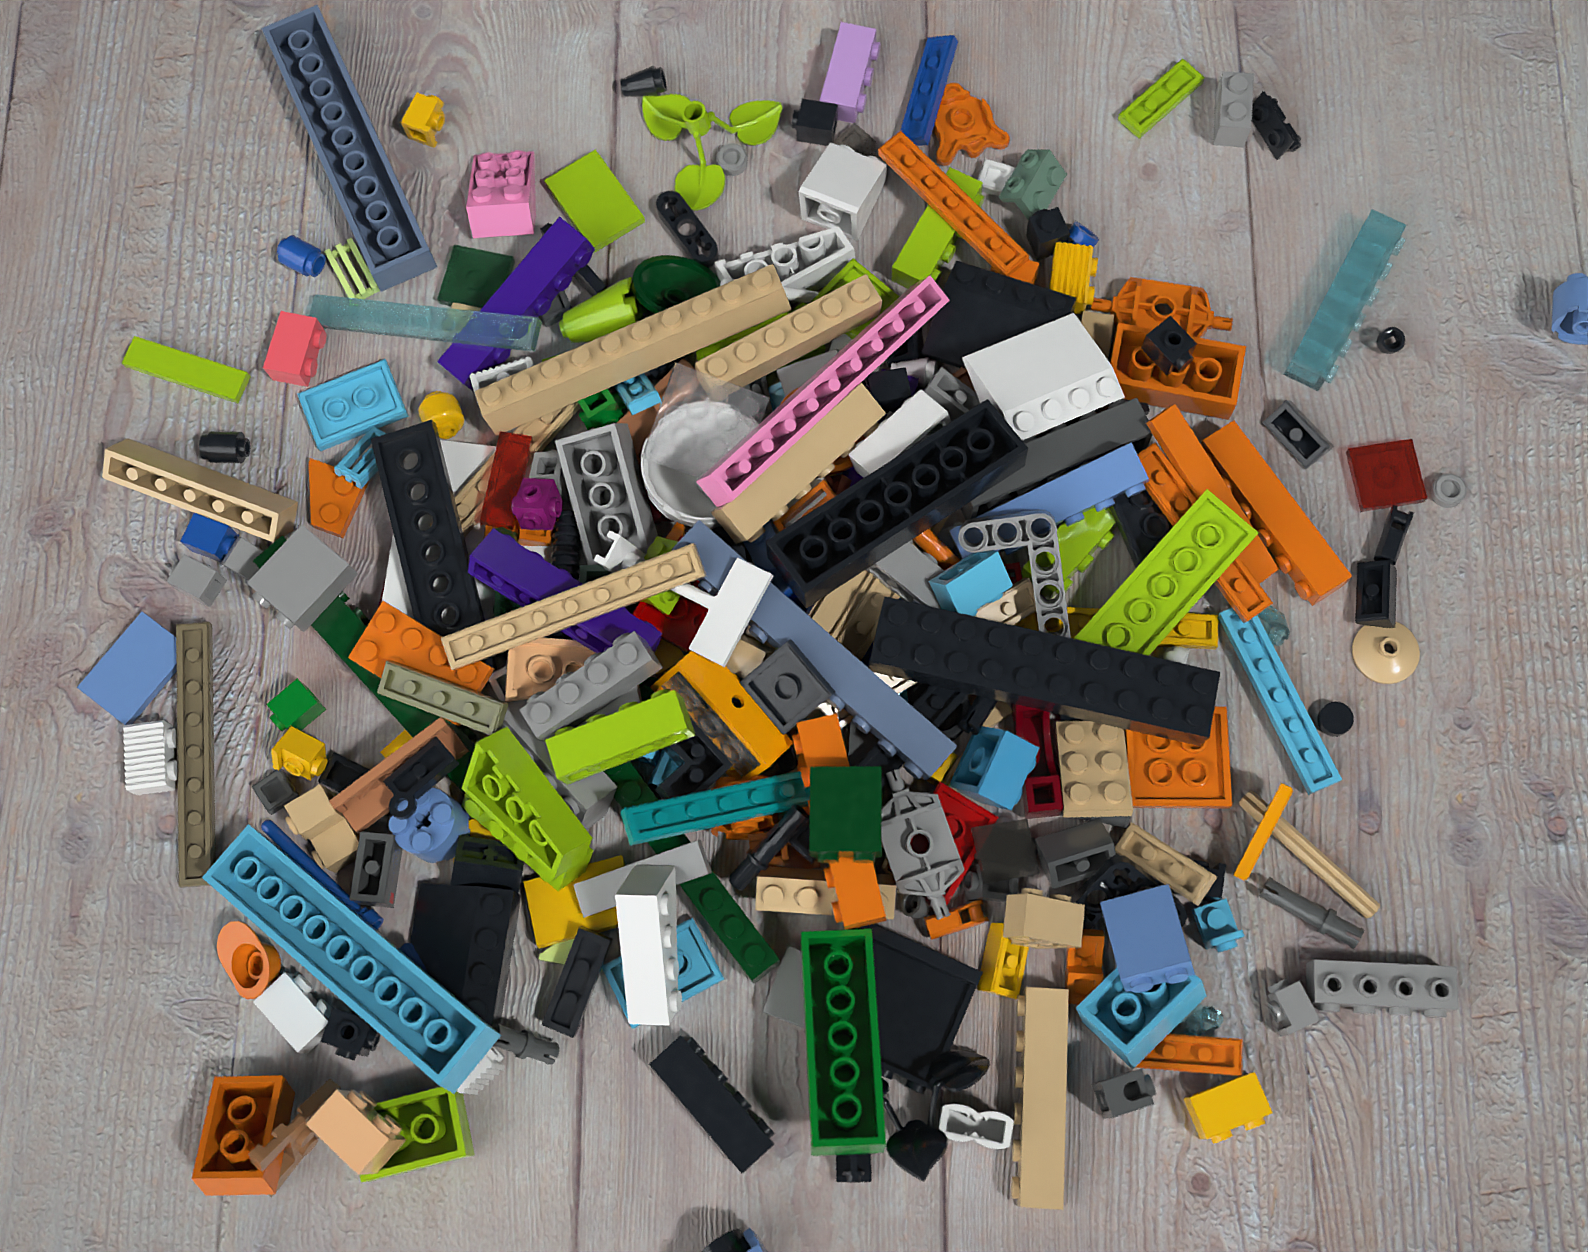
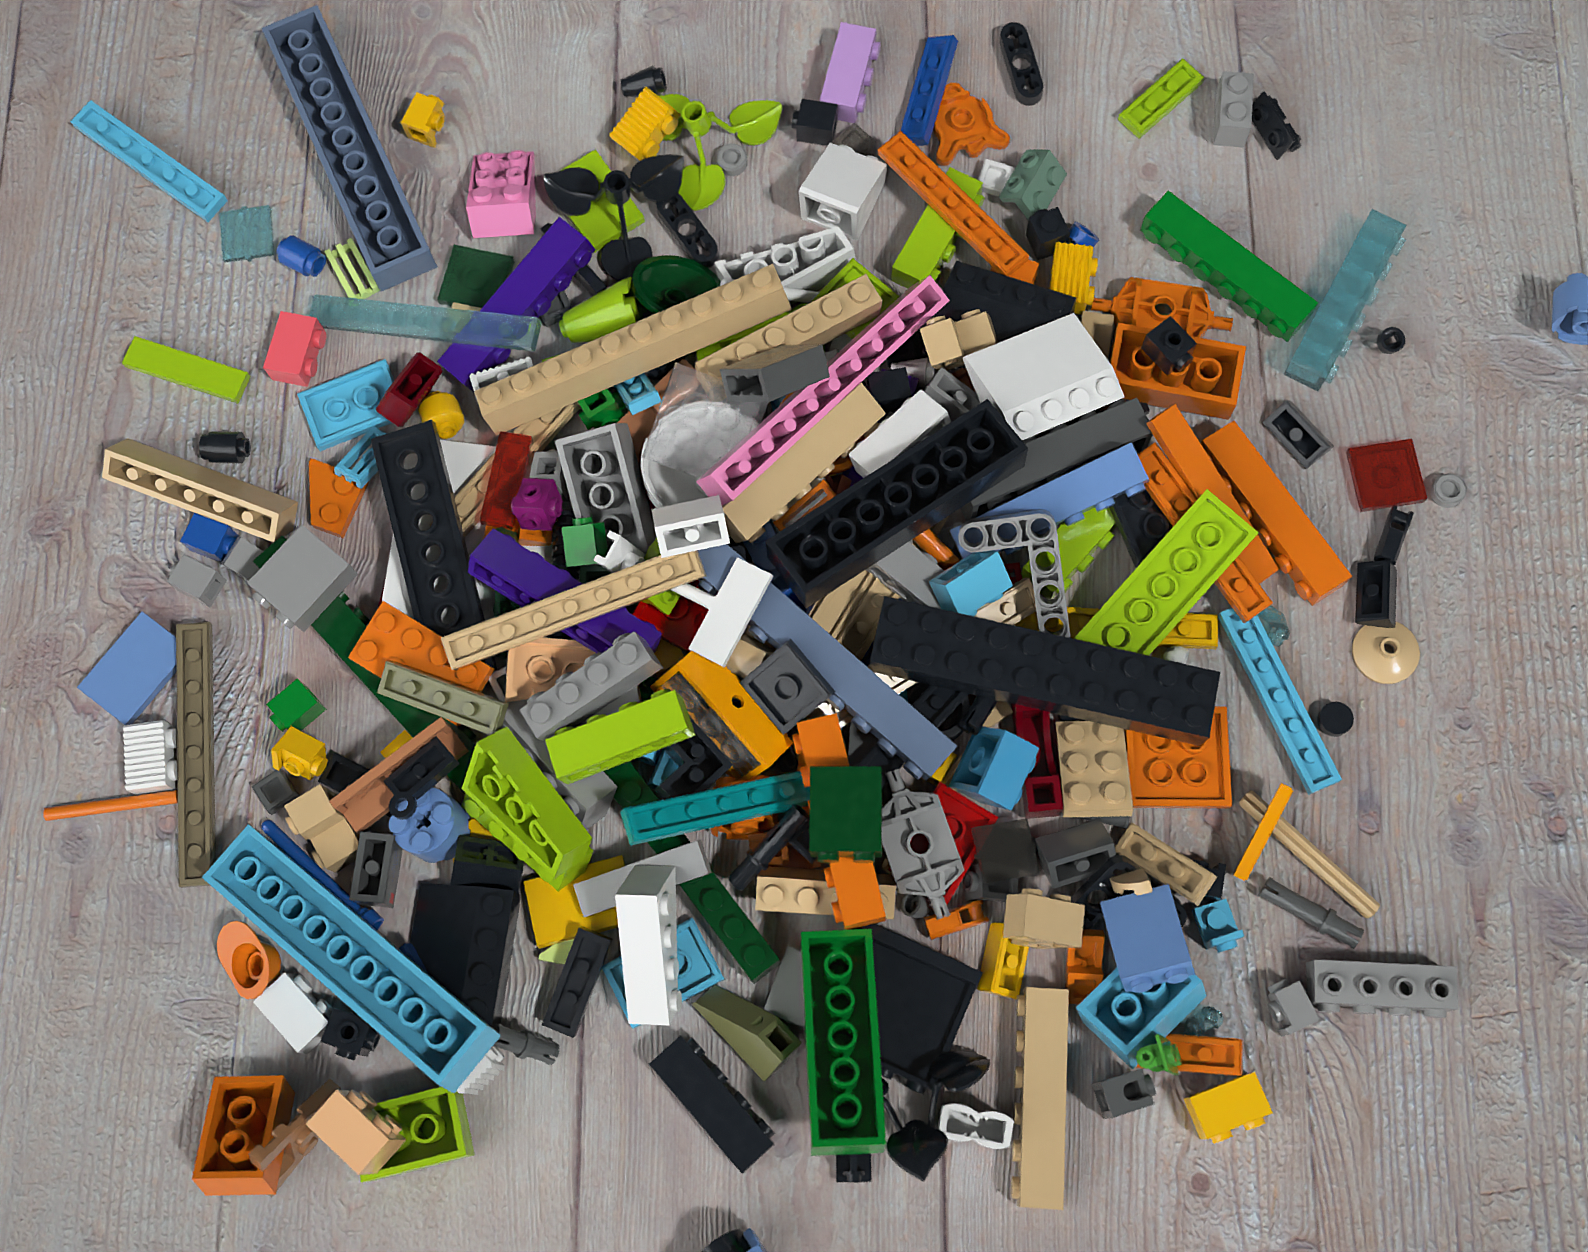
(110, 805): none -> orange bar
(149, 161): none -> medium azure plate
(246, 233): none -> clear light blue piece
(409, 389): none -> dark red brick
(576, 187): none -> black plant
(584, 542): none -> green brick
(645, 125): none -> yellow brick
(690, 526): none -> white brick
(751, 1031): none -> olive slope
(774, 373): none -> dark grey brick
(950, 340): none -> tan brick
(1024, 51): none -> black beam
(1133, 880): none -> tan tile
(1160, 1056): none -> bright green hinge
(1228, 266): none -> green brick

